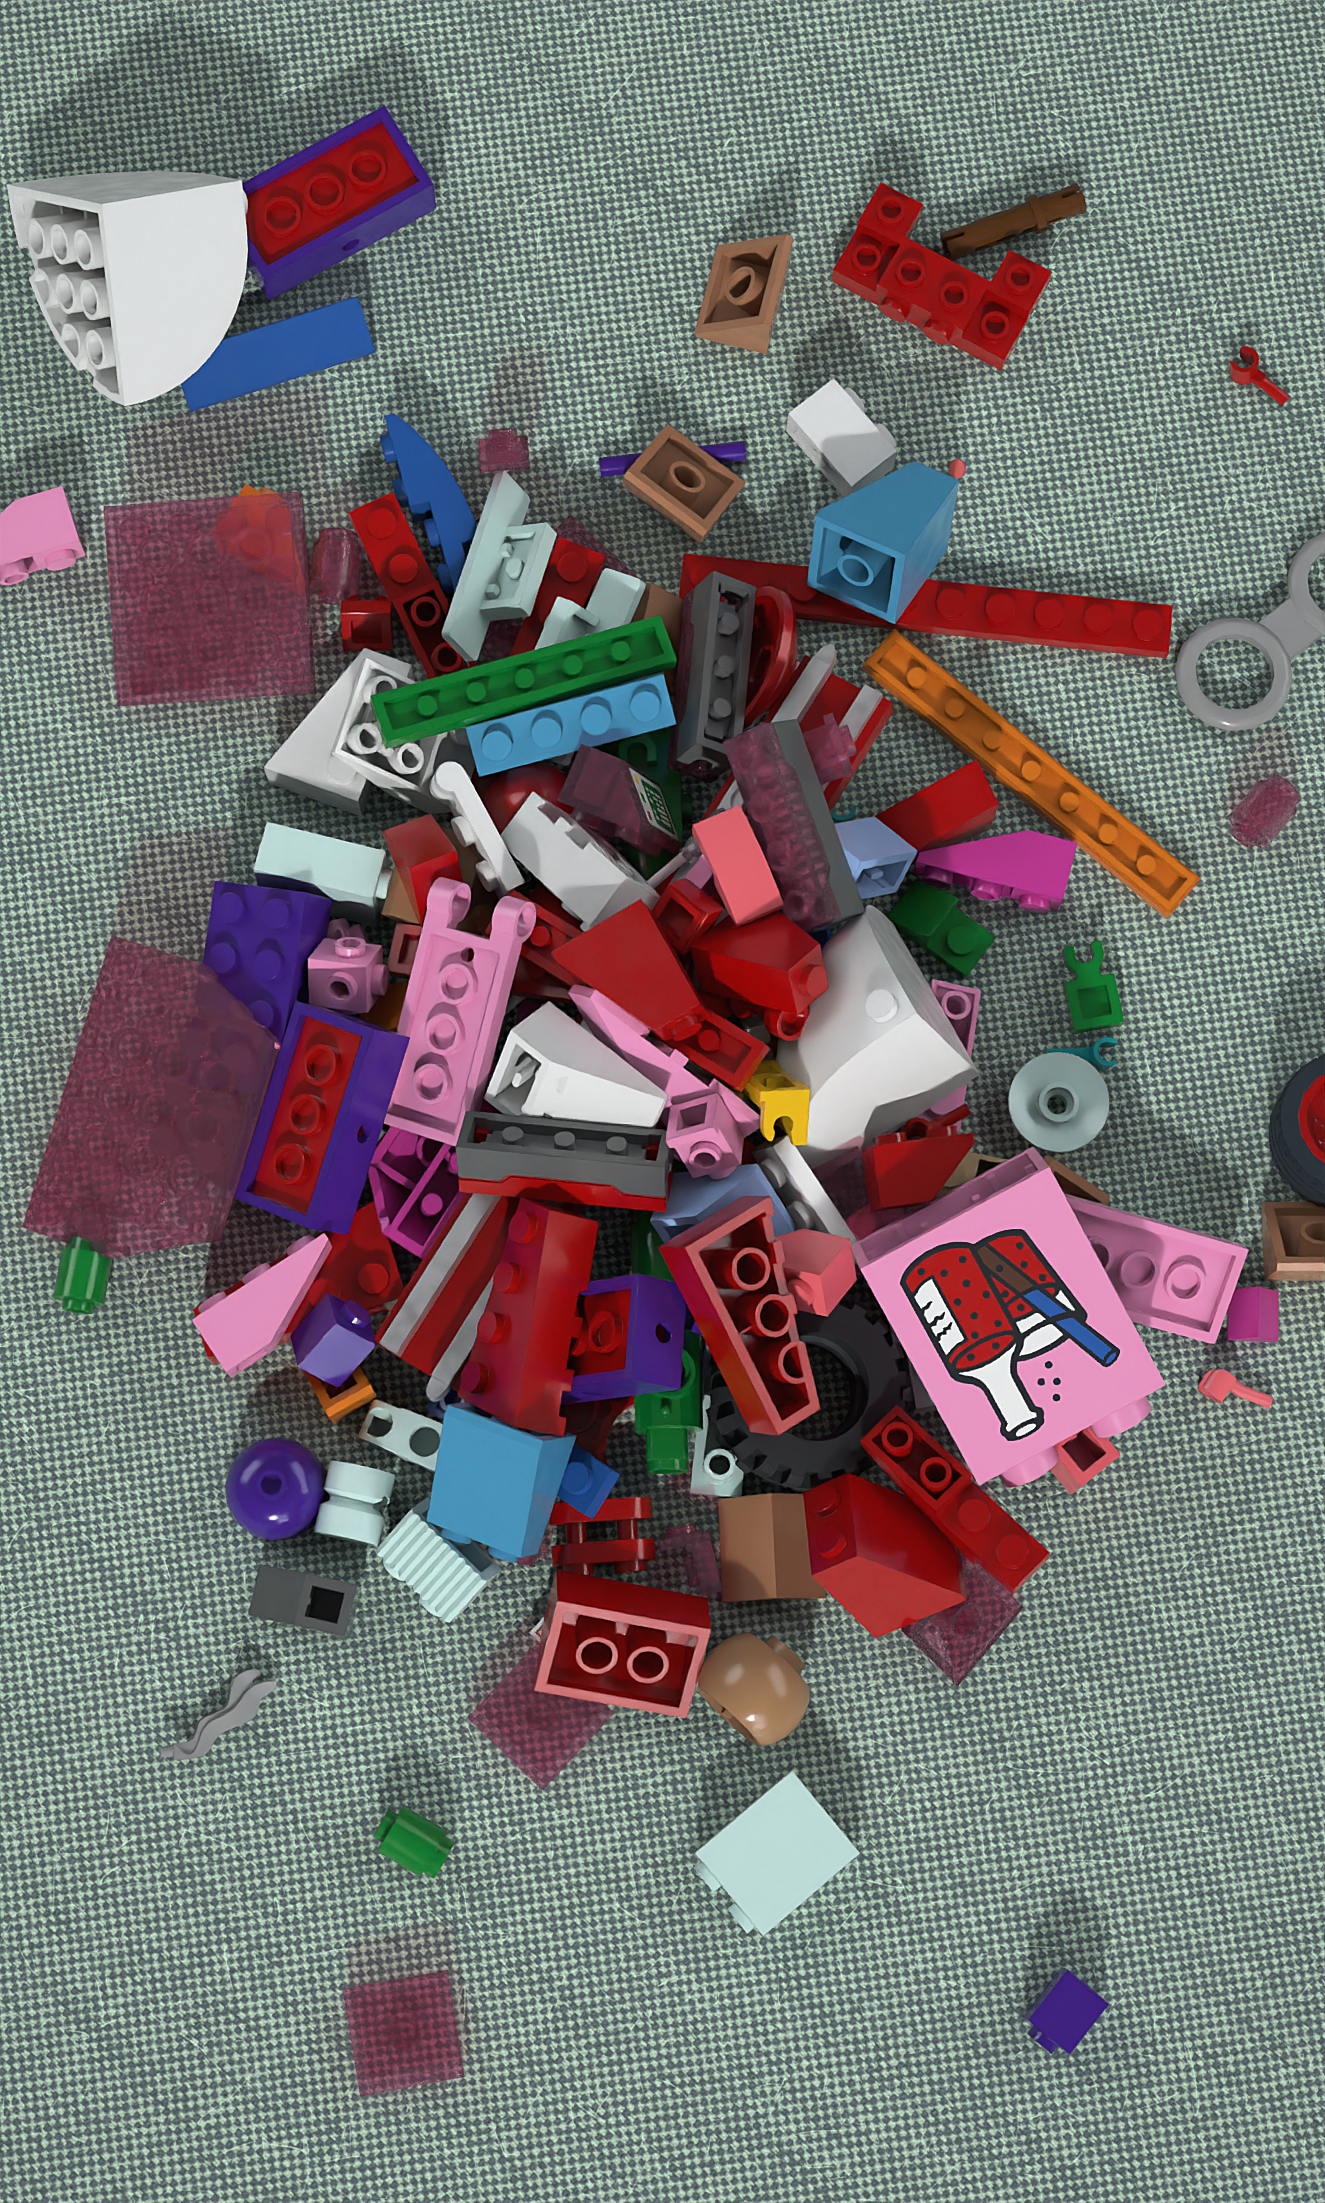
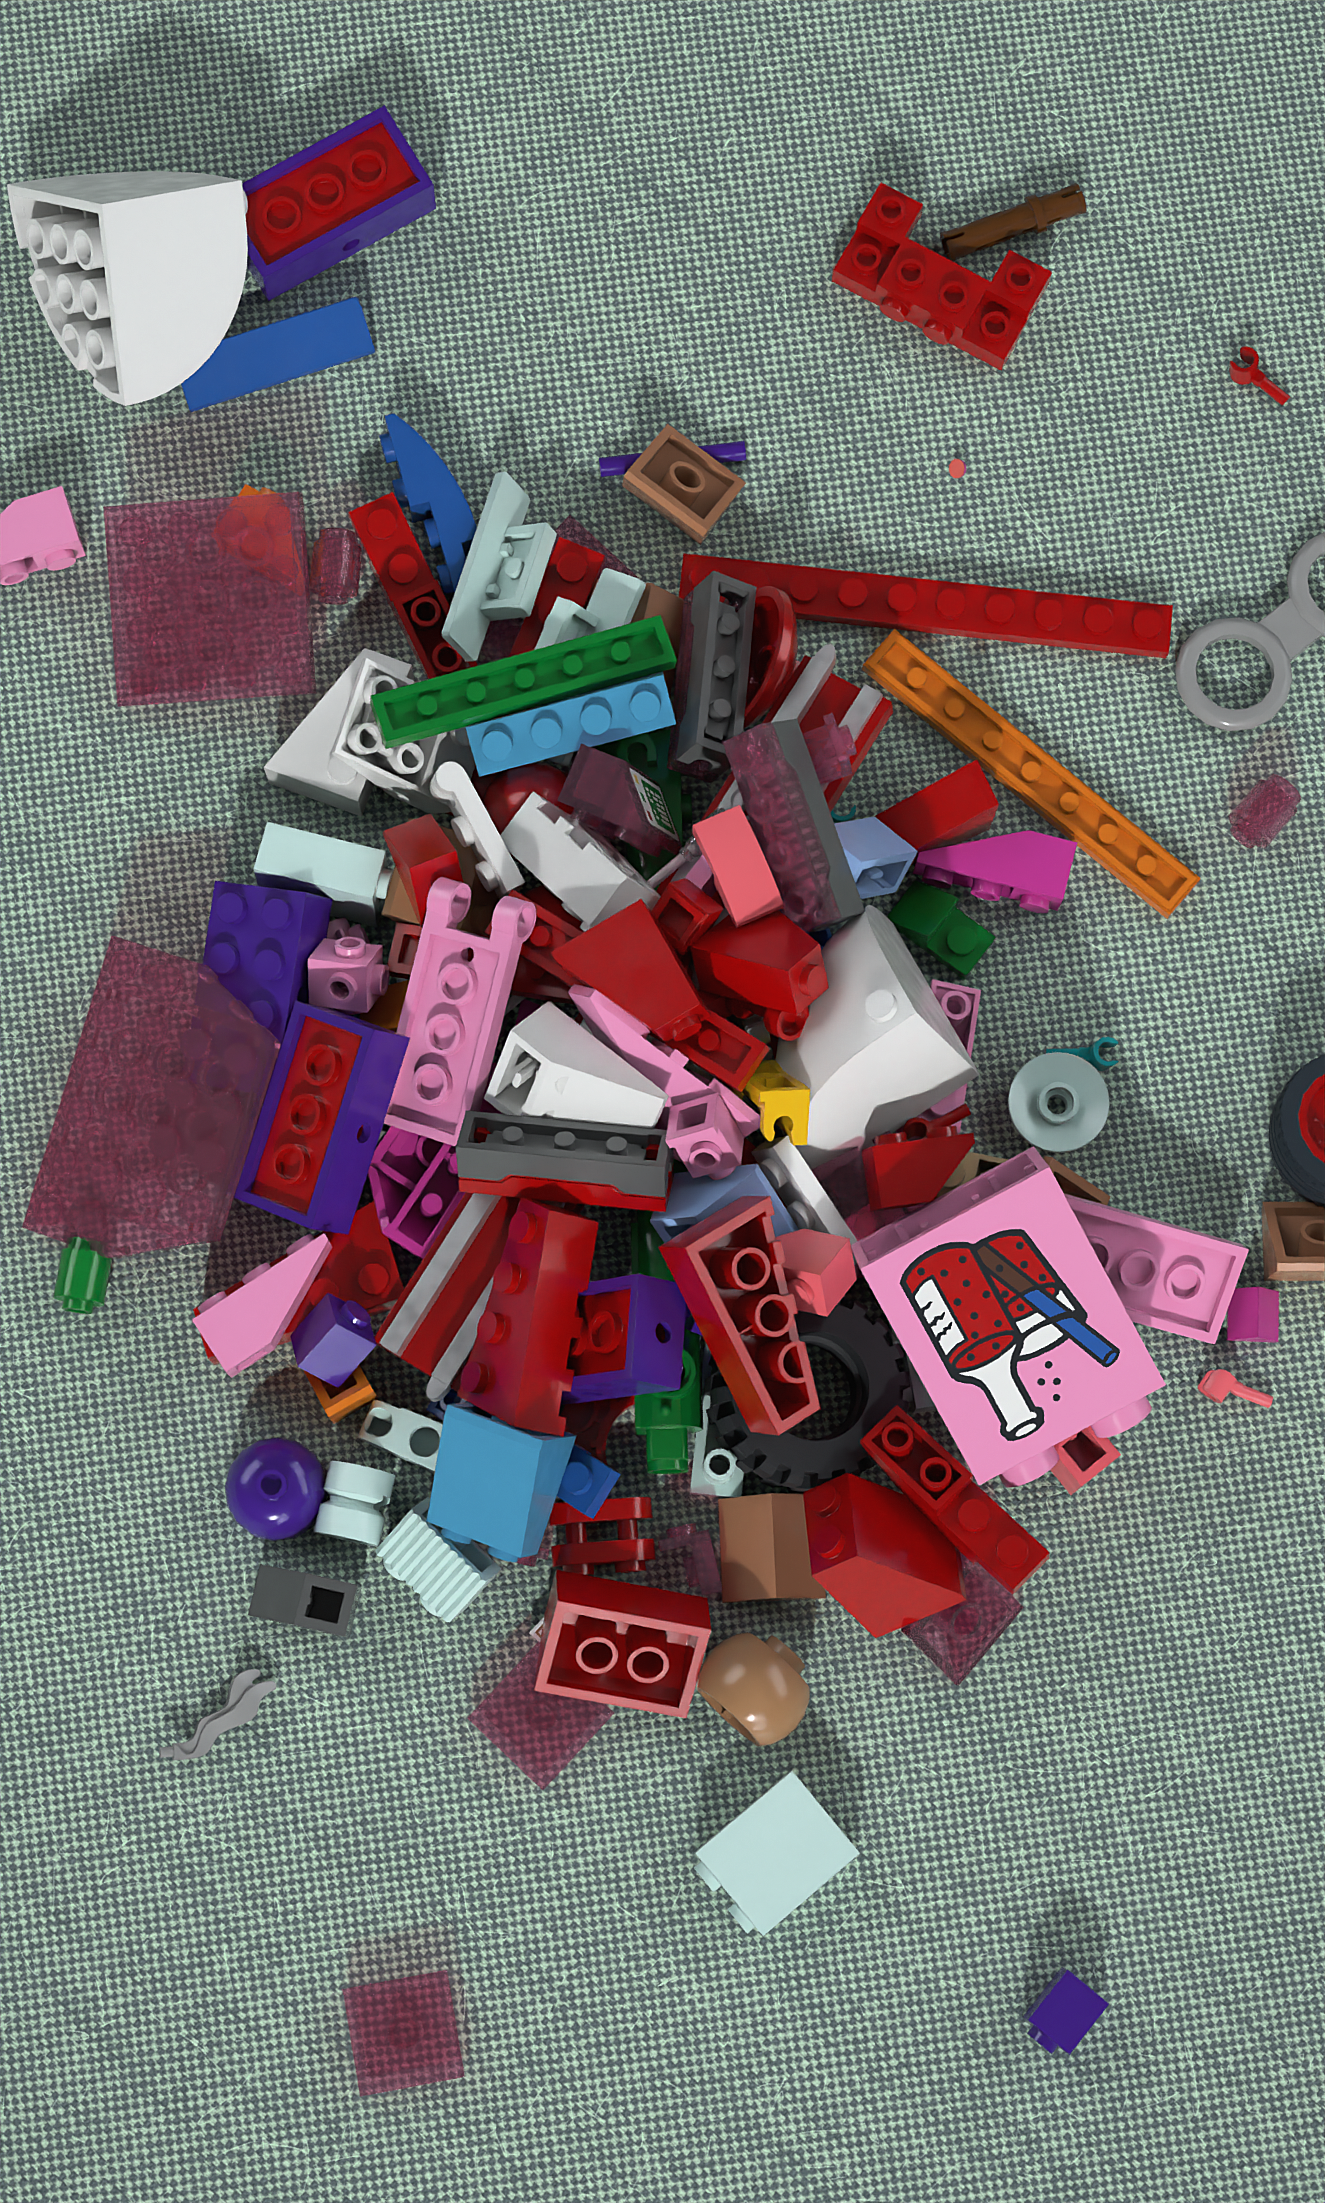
(366, 624): red tile -> none
(413, 1841): green brick -> none
(503, 452): clear pink slope -> none
(745, 292): nougat slope -> none
(842, 438): white brick -> none
(883, 540): dark azure slope -> none
(1091, 997): green plate -> none

